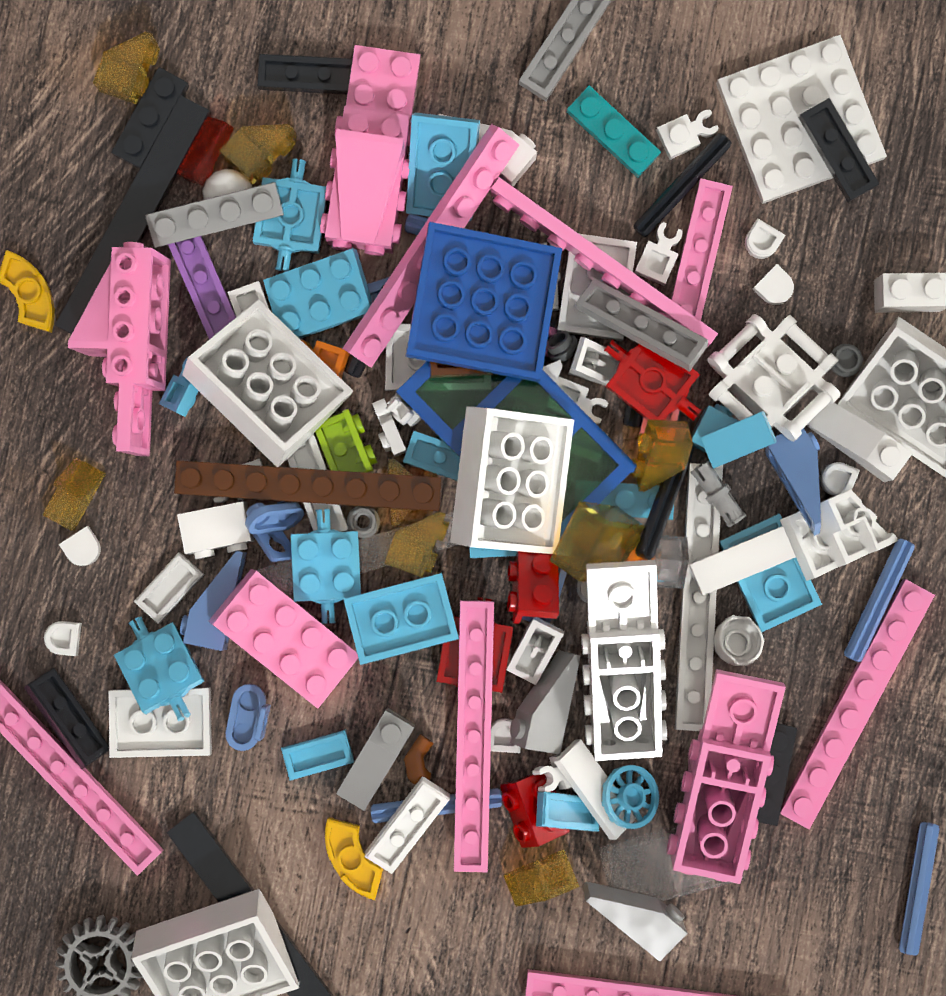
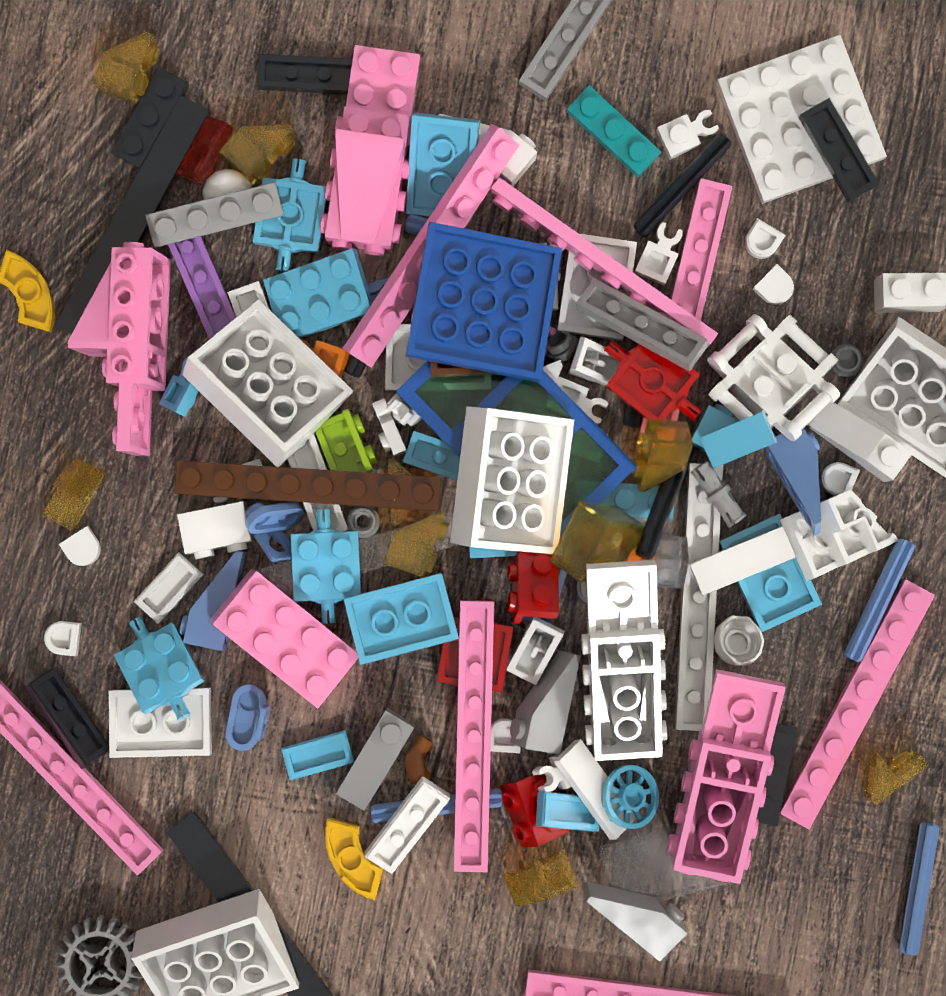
(883, 781): none -> clear yellow slope

